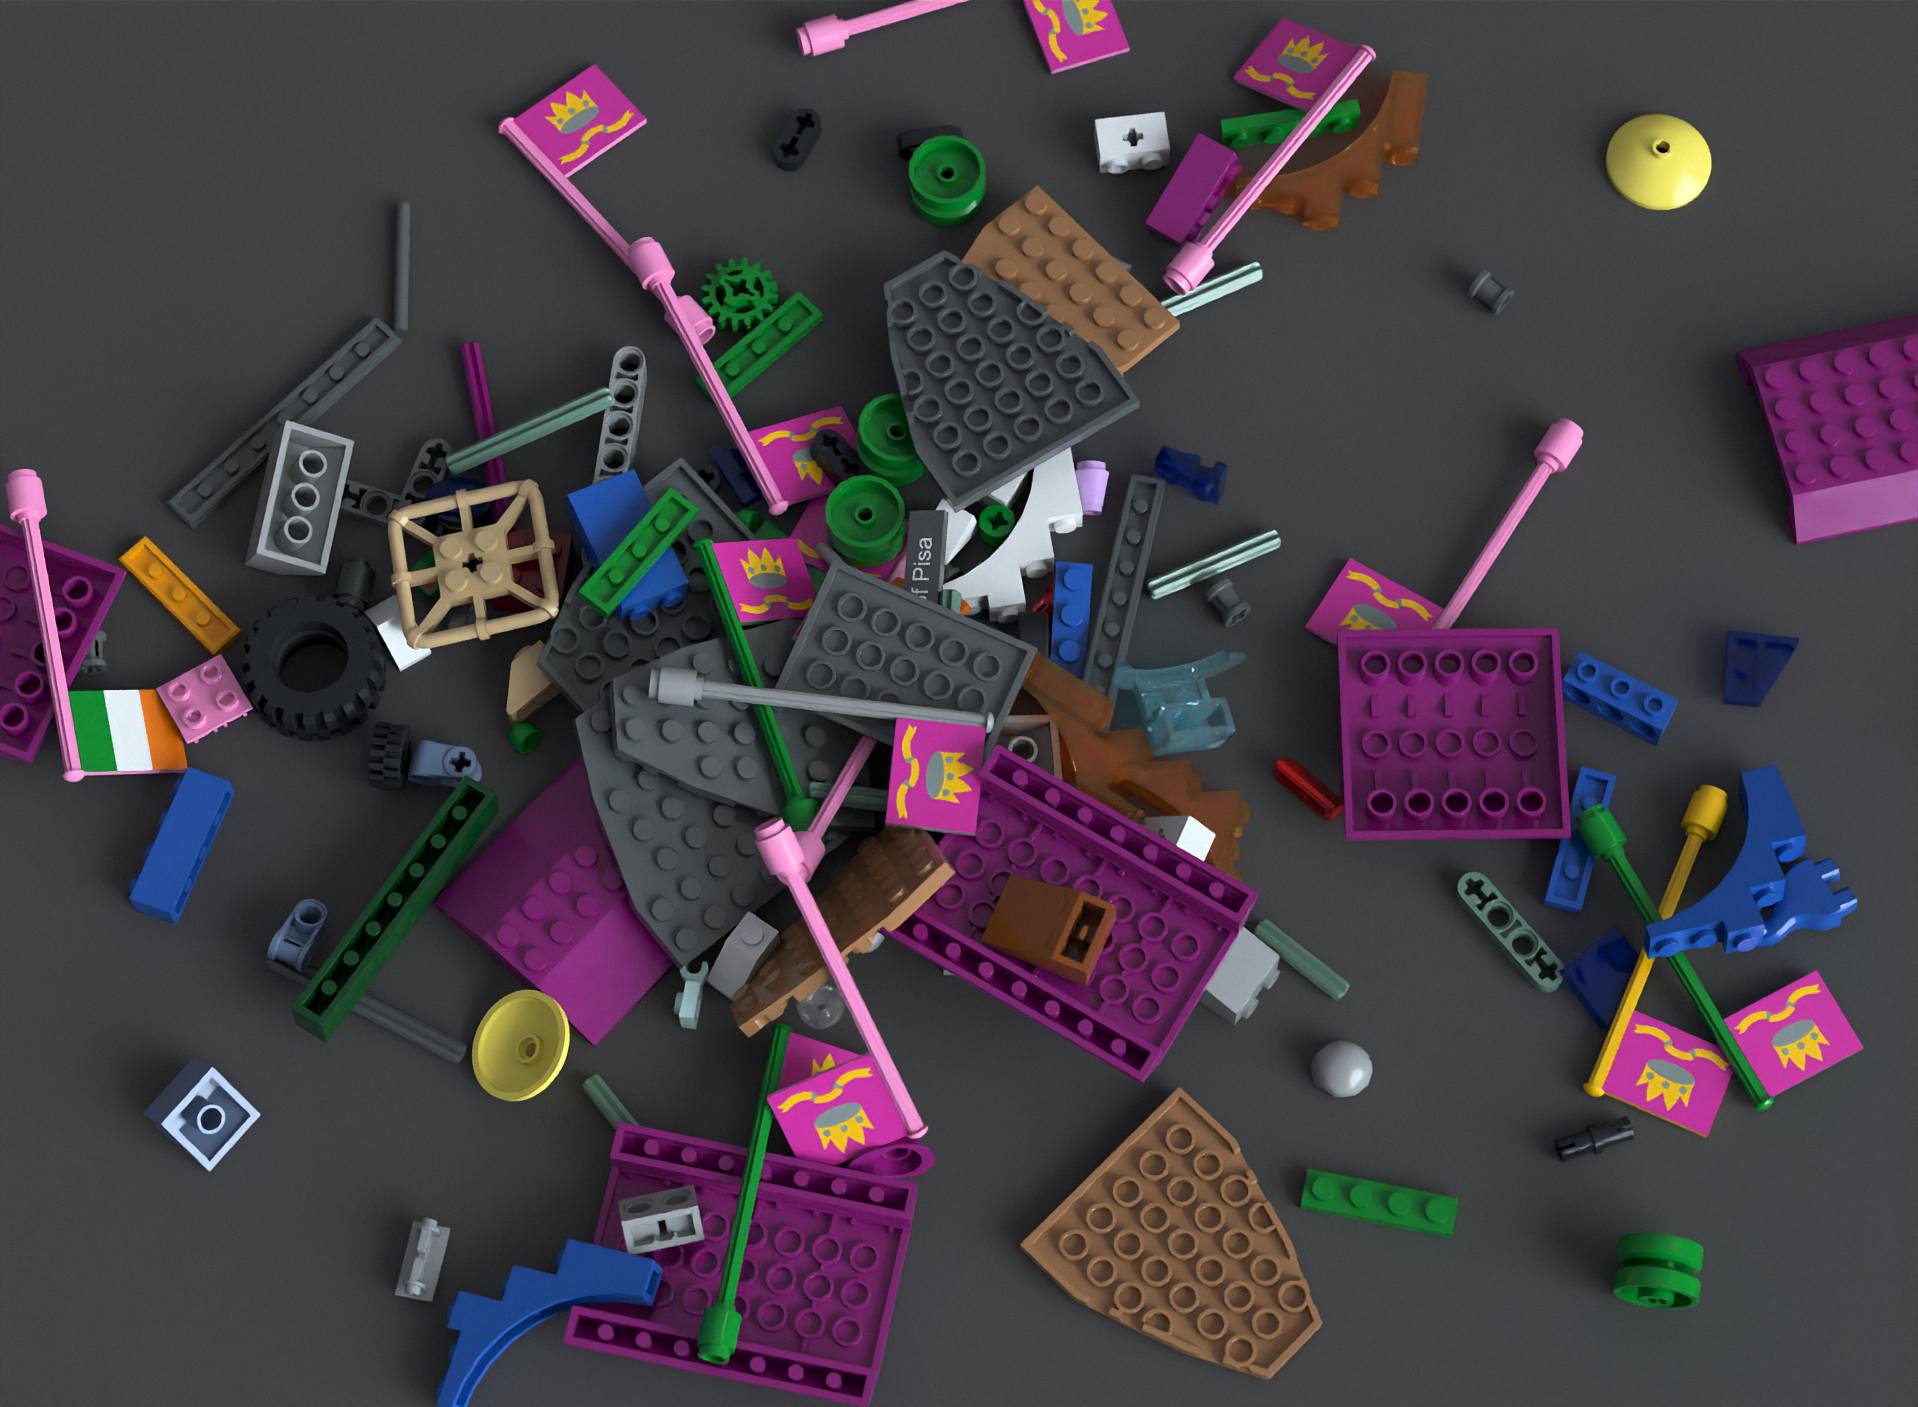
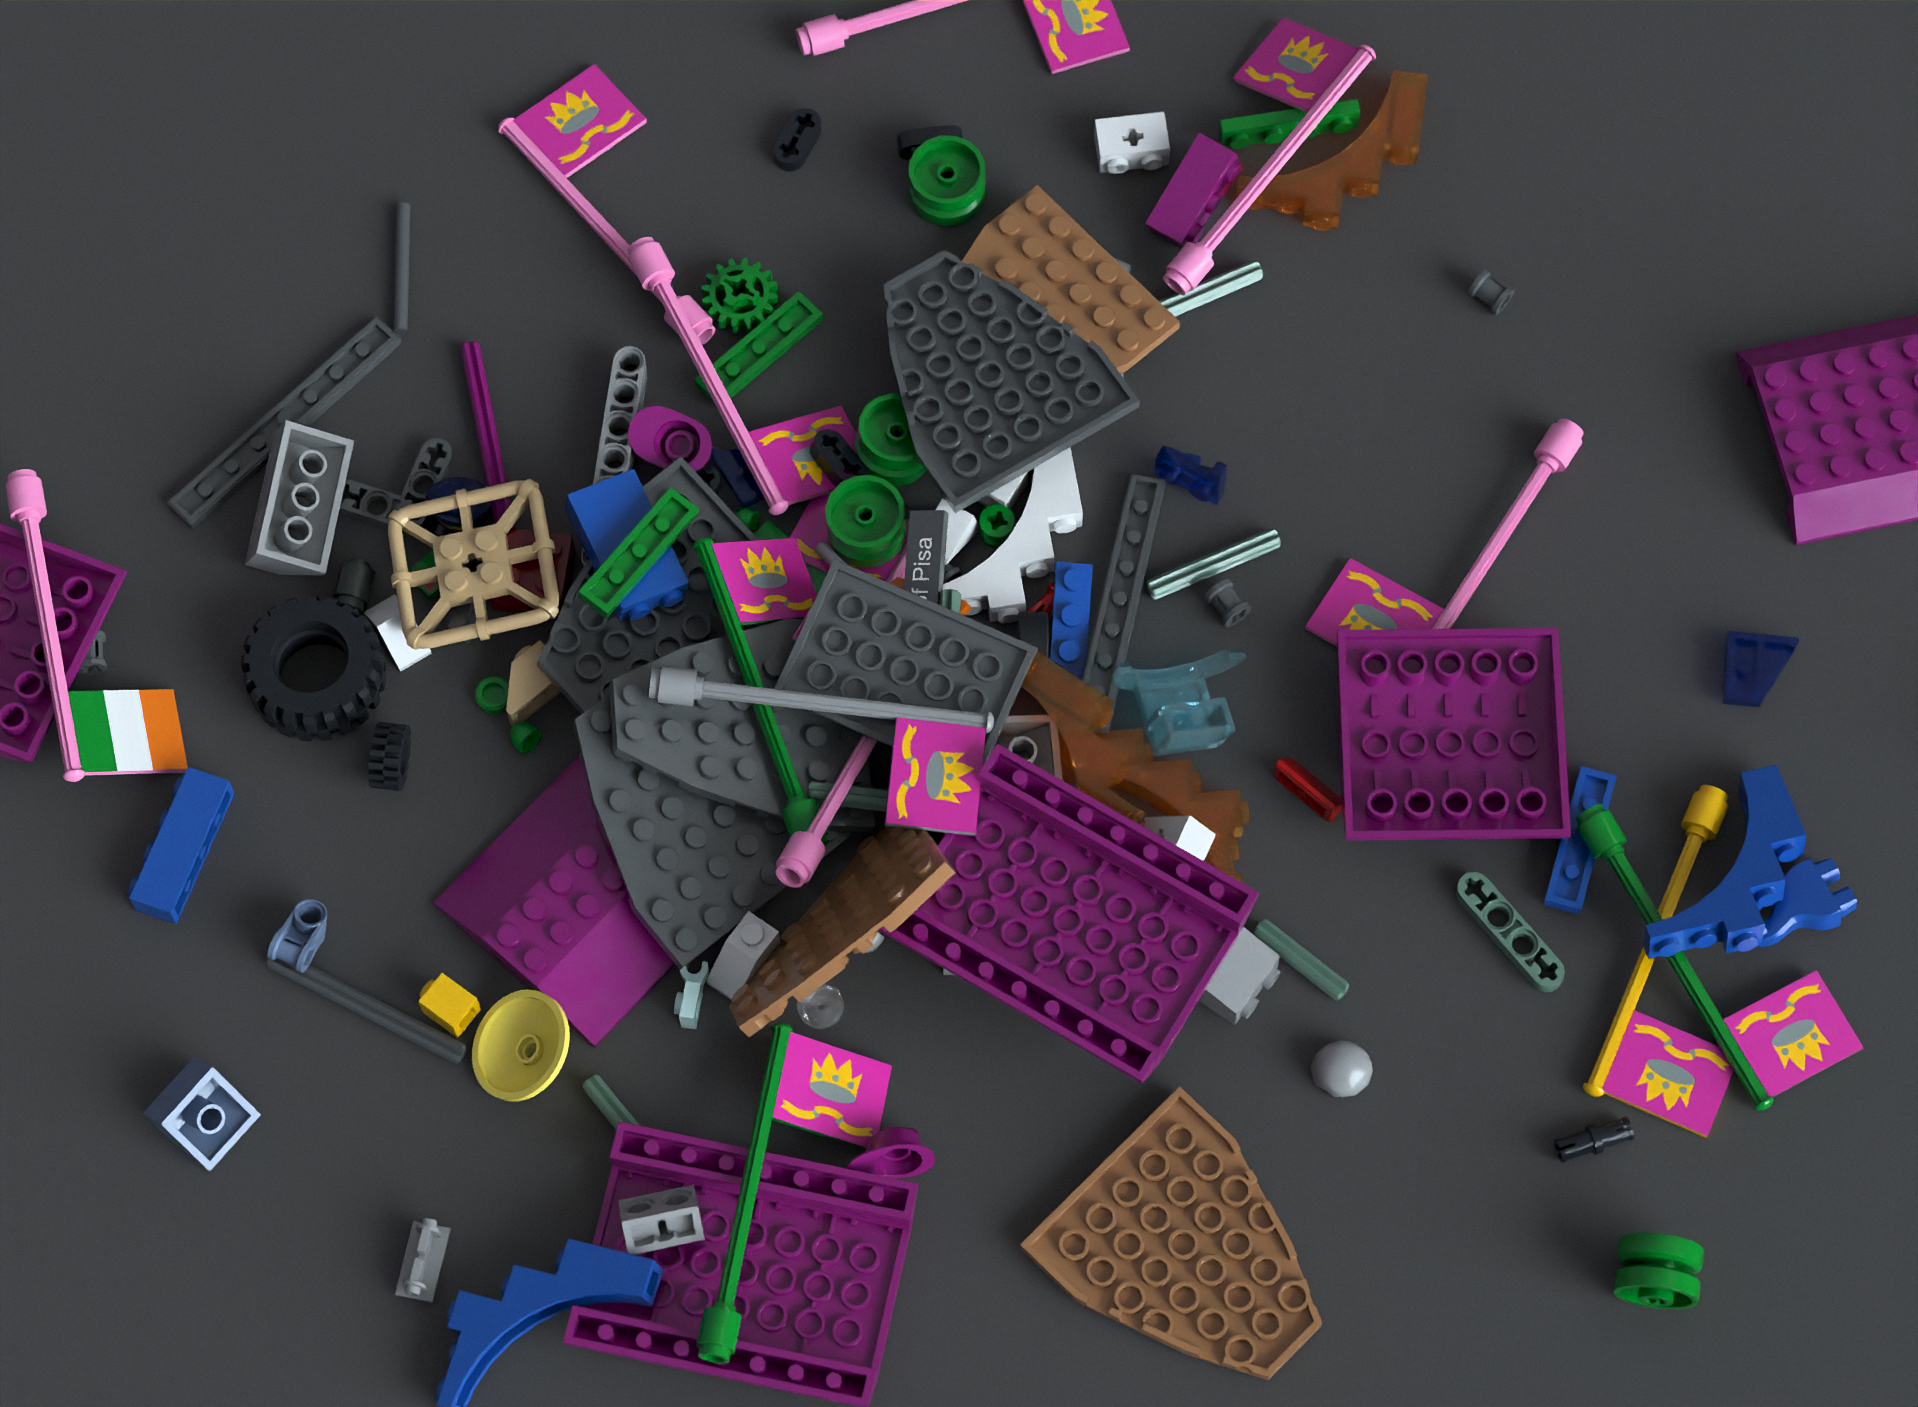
(180, 596): light orange tile -> none
(204, 699): bright pink hinge -> none
(395, 909): dark green brick -> none
(438, 764): sand blue piece -> none
(448, 1004): none -> yellow brick
(492, 695): none -> green tile
(529, 430): sand green axle -> none
(665, 435): none -> magenta piece
(859, 1100): flag -> none
(1050, 927): dark orange slope -> none
(1092, 485): lavender cone -> none
(1379, 1203): green plate -> none
(1602, 974): clear blue wing -> none
(1618, 698): blue brick -> none
(1653, 177): light yellow dish -> none

